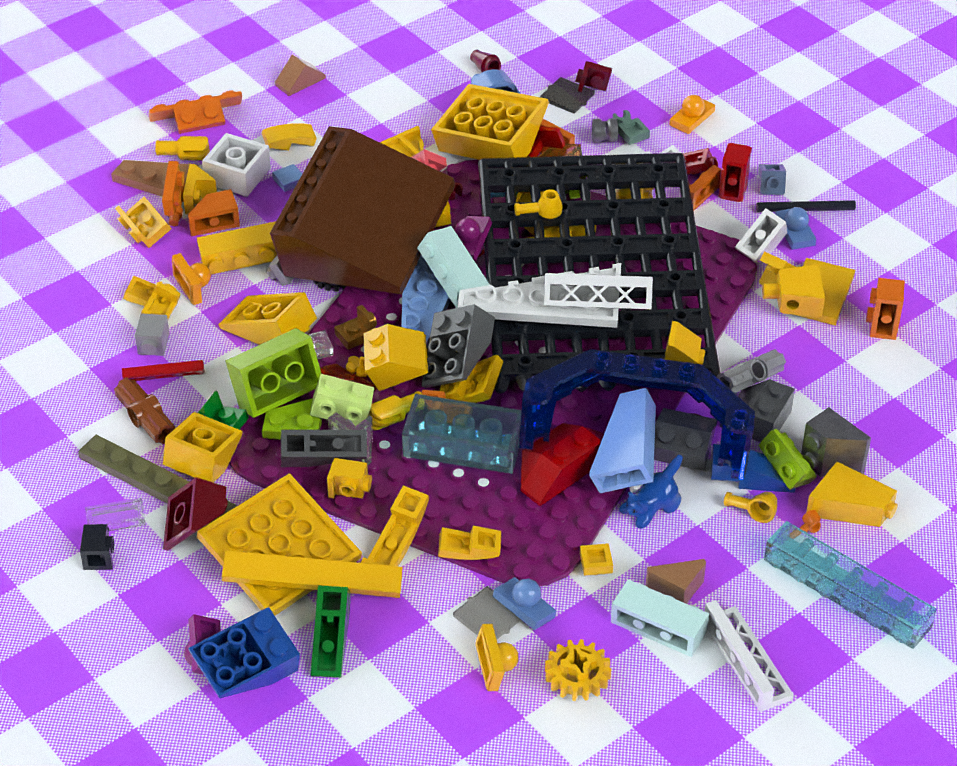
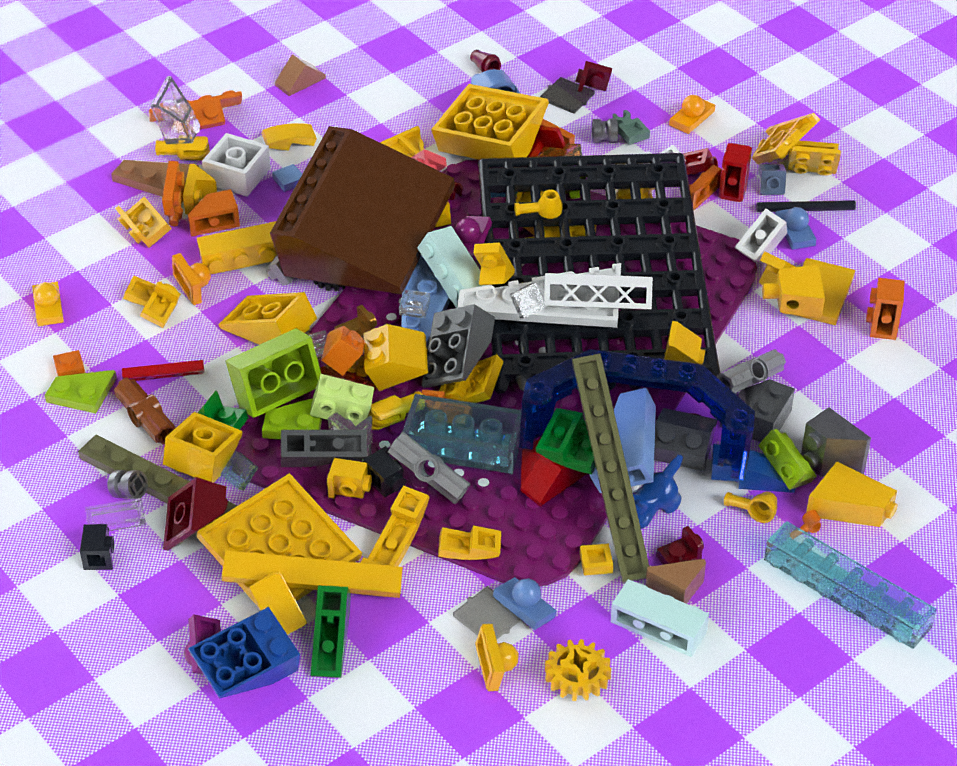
(47, 303): none -> yellow tile
(68, 363): none -> orange plate
(82, 390): none -> lime wing
(127, 484): none -> flat silver wheel
(152, 334): light grey brick -> none
(174, 114): none -> clear slope
(239, 470): none -> clear light blue tile
(276, 595): none -> yellow slope
(342, 349): none -> orange slope
(385, 472): none -> black brick
(414, 304): none -> clear plate
(414, 456): none -> light grey piece
(494, 264): none -> yellow slope
(528, 300): none -> clear plate
(567, 441): none -> green slope
(611, 468): none -> olive plate
(683, 549): none -> dark red bracket
(745, 661): white fence -> none
(783, 138): none -> yellow wing
(814, 157): none -> yellow bracket

